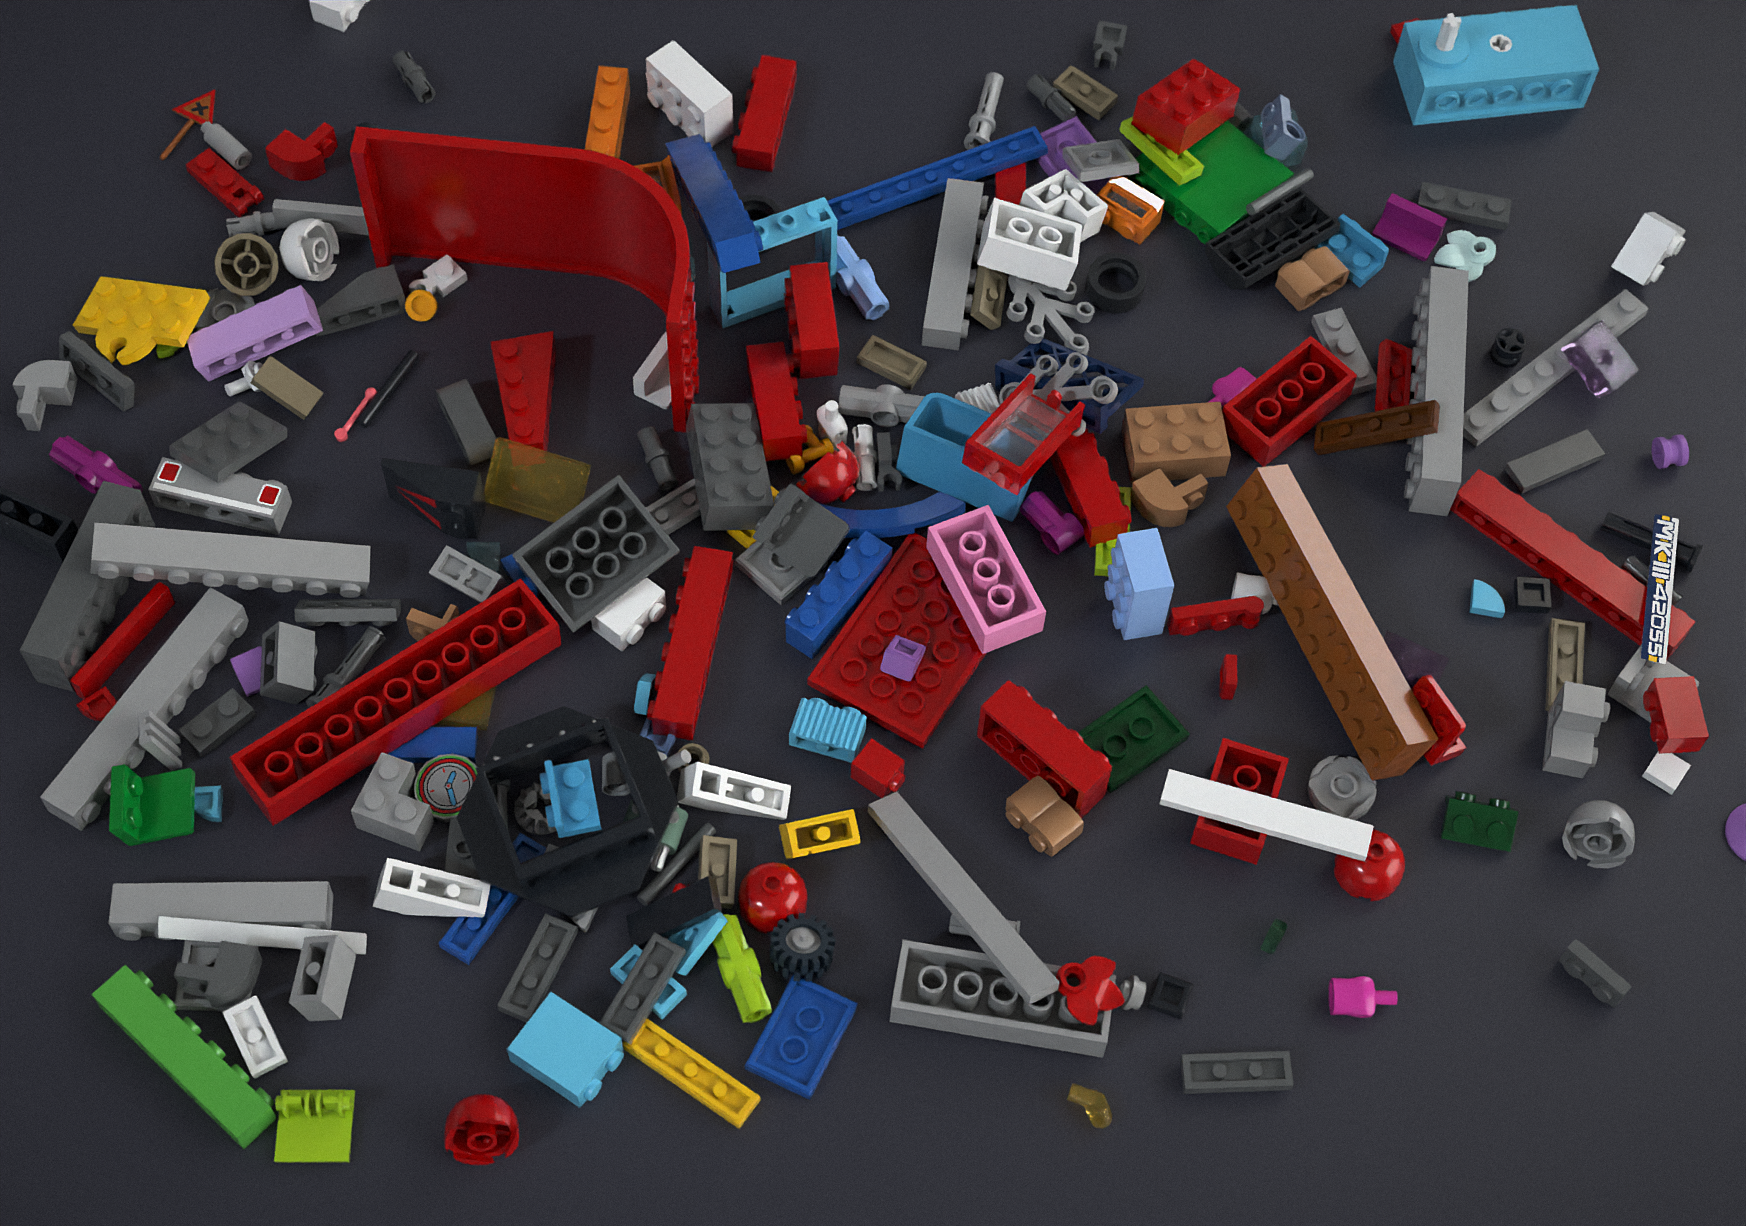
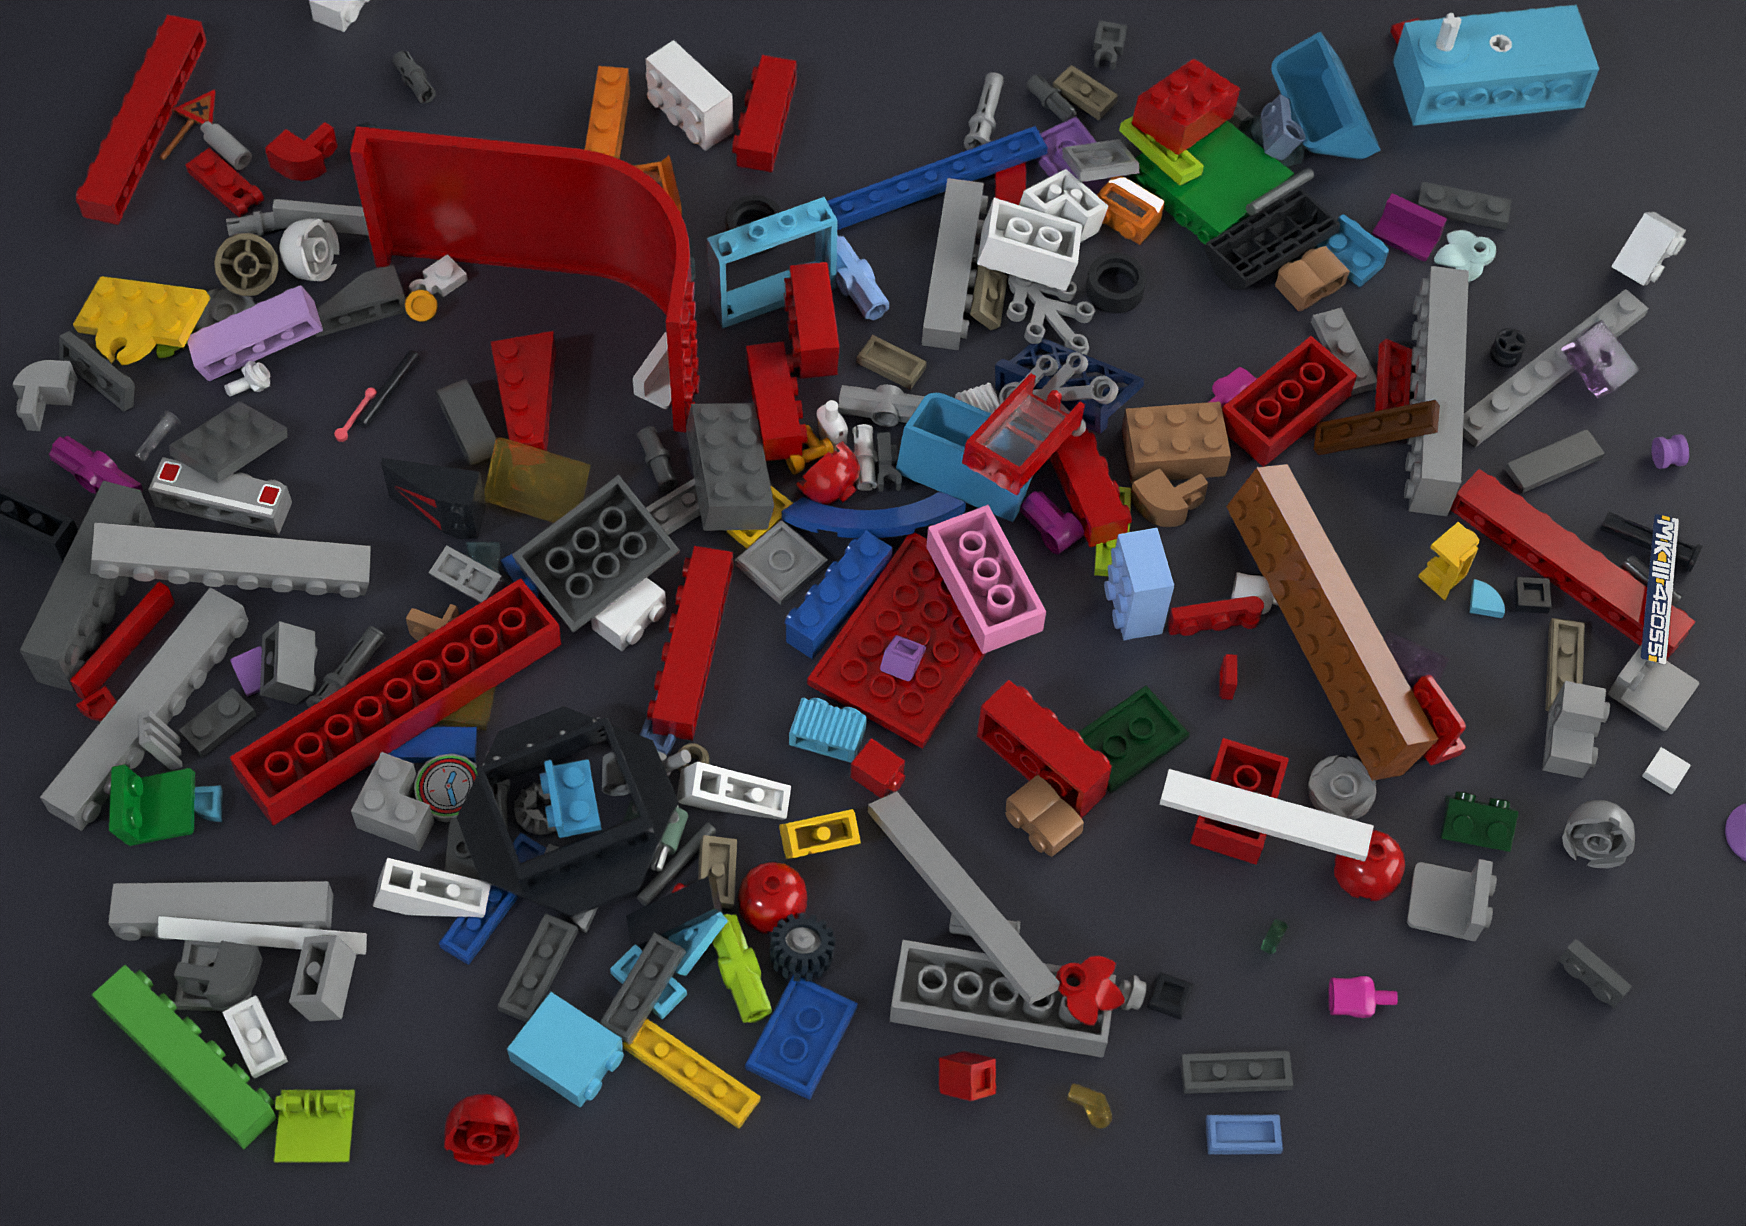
(141, 120): none -> red brick
(163, 427): none -> clear piece
(286, 387): dark tan tile -> none
(347, 611): dark grey plate -> none
(644, 693): medium azure tile -> none
(715, 204): blue brick -> none
(801, 531): dark grey bracket -> none
(967, 1075): none -> red panel
(1244, 1134): none -> medium blue tile
(1323, 100): none -> dark azure windscreen
(1451, 899): none -> light grey bracket
(1456, 554): none -> yellow window
(1675, 715): red brick -> none

